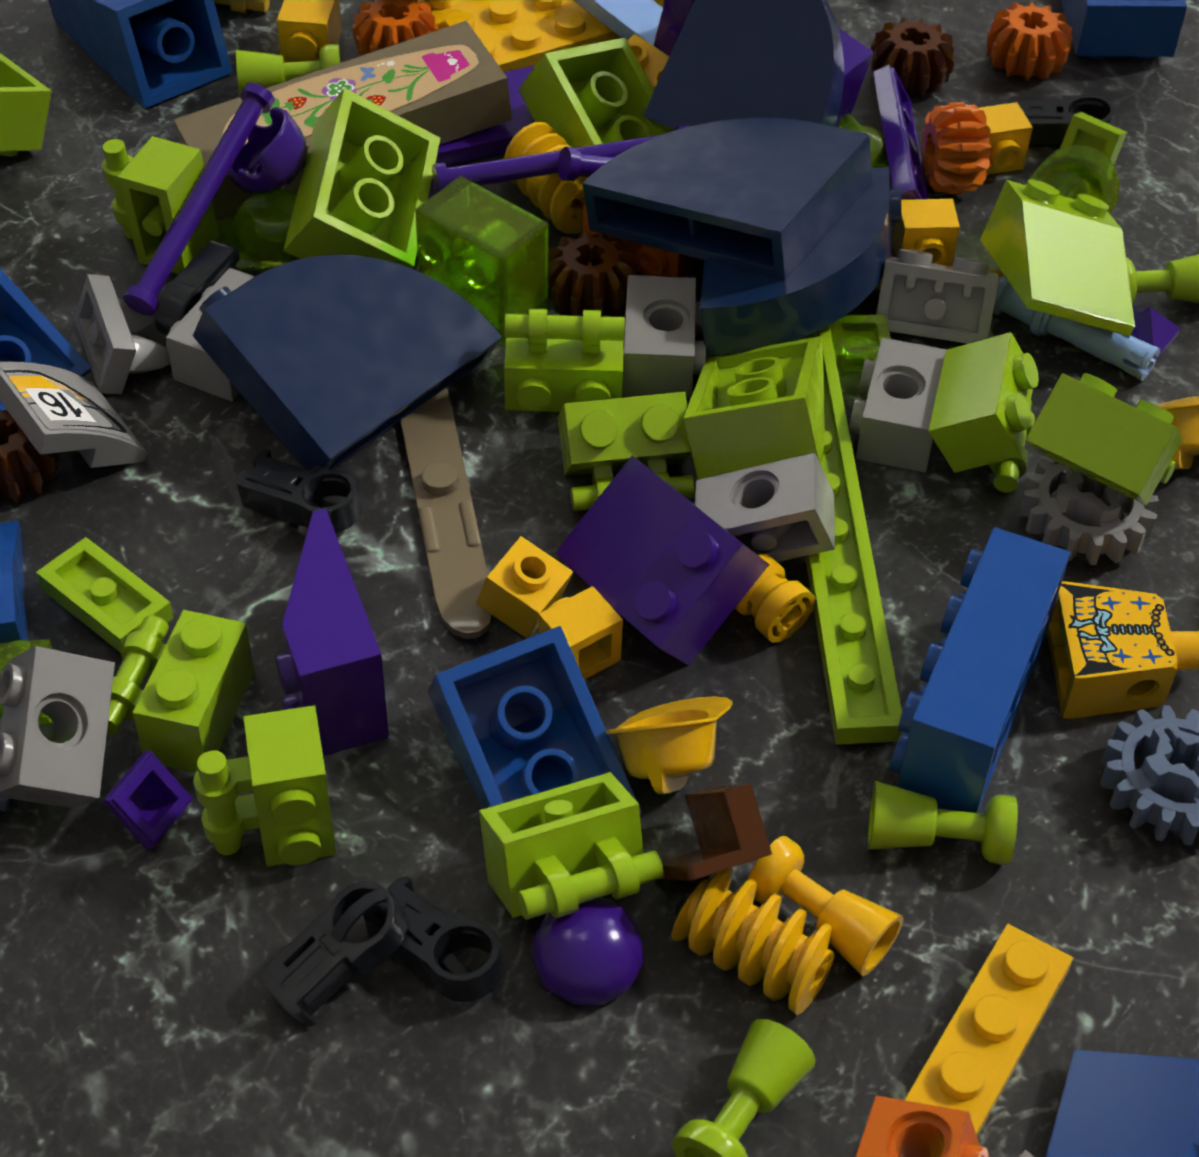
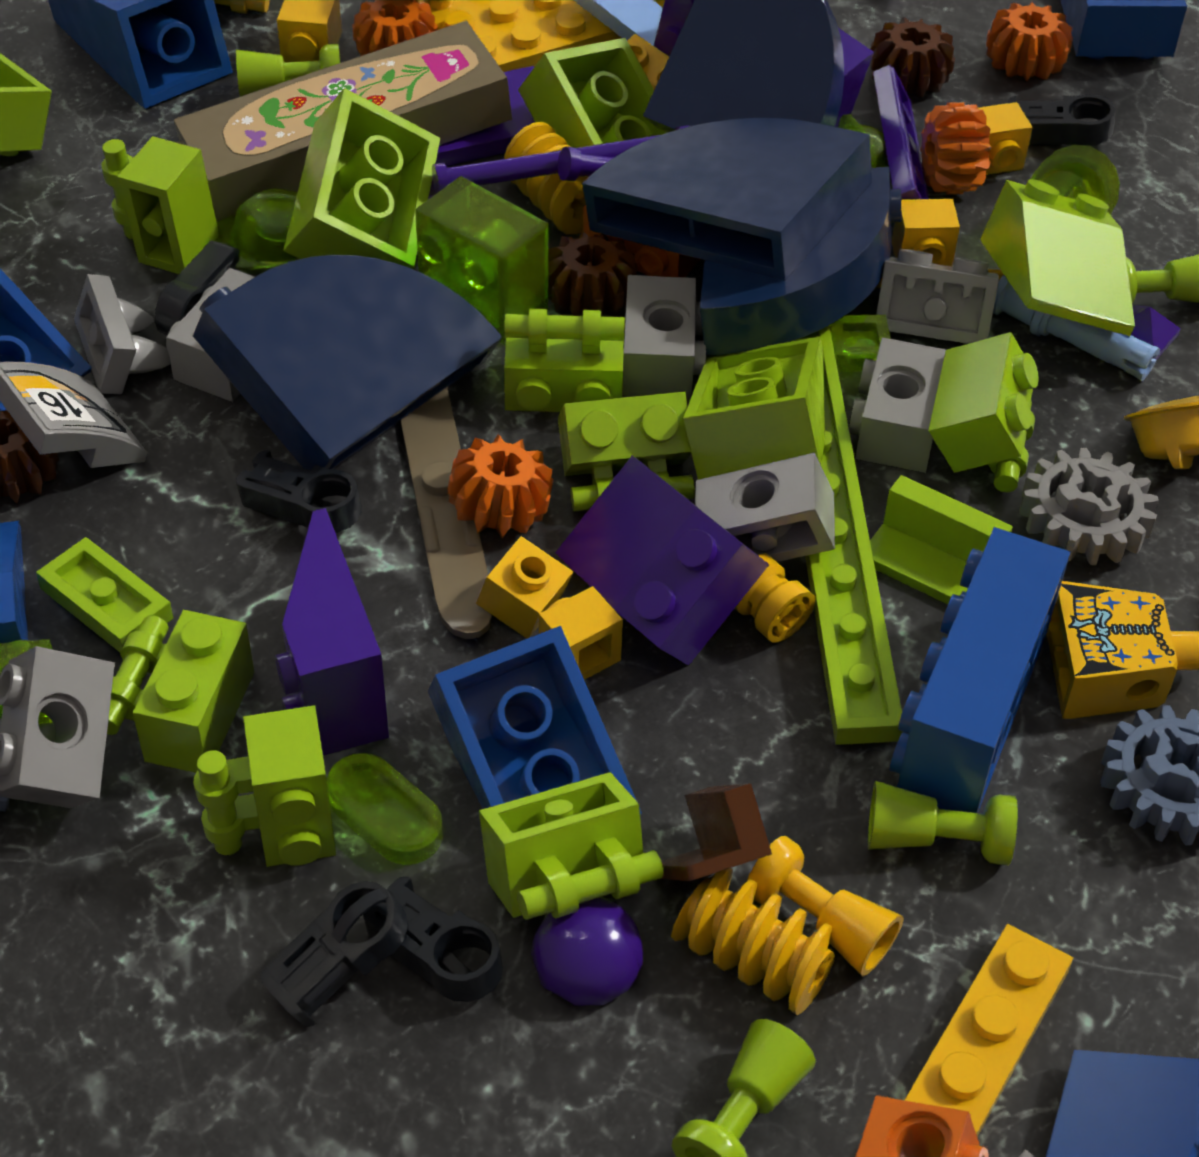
(144, 295): dark purple bar -> none
(148, 799): dark purple slope -> none
(270, 156): dark purple hair -> none
(385, 809): none -> clear neon green tile
(500, 485): none -> orange gear
(671, 741): yellow piece -> none
(929, 538): none -> lime panel
(1092, 132): lime plate -> none
(1106, 437): lime brick -> none

